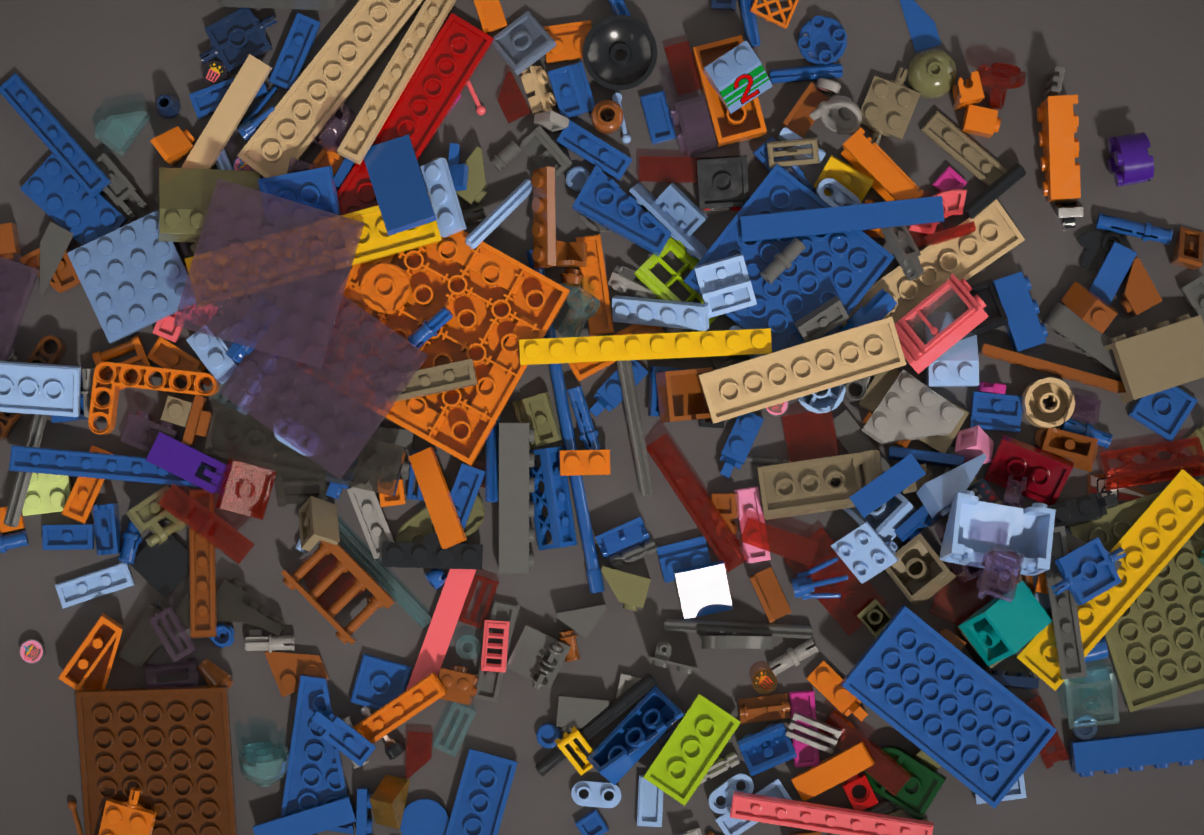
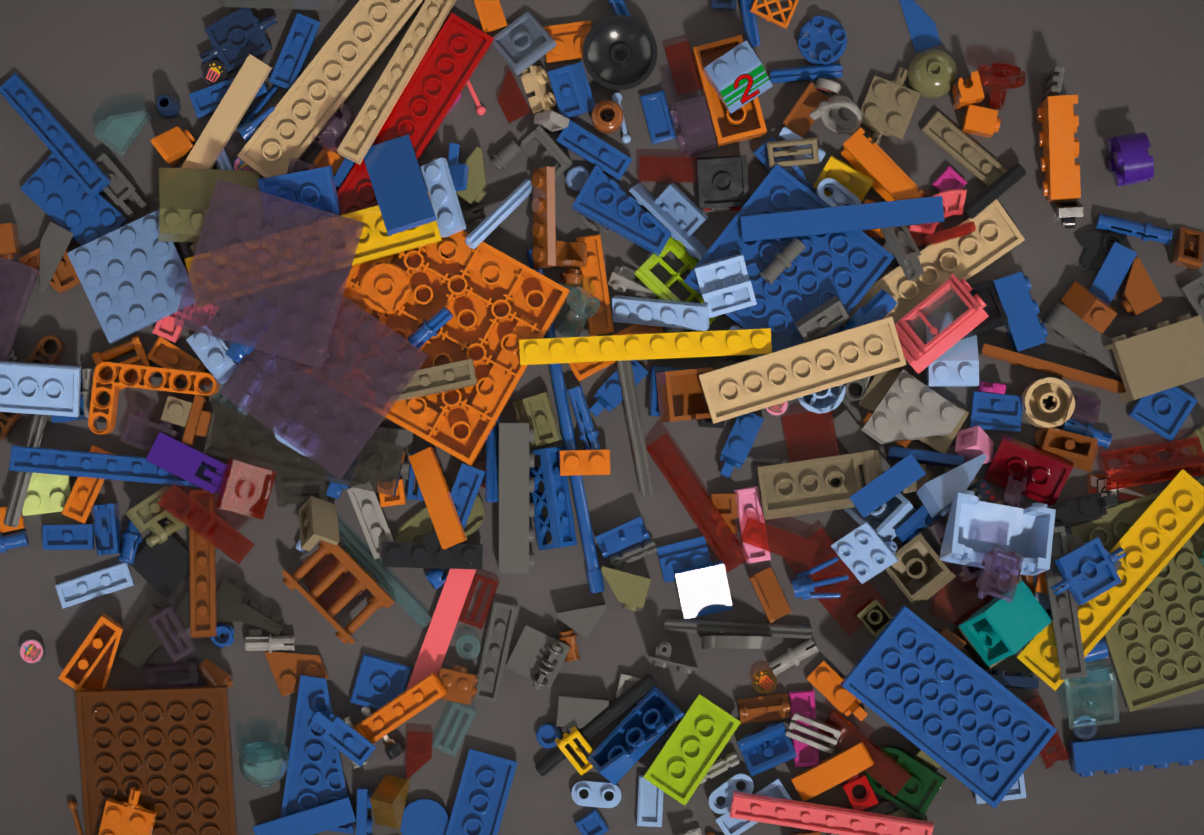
(490, 666): coral slope -> none

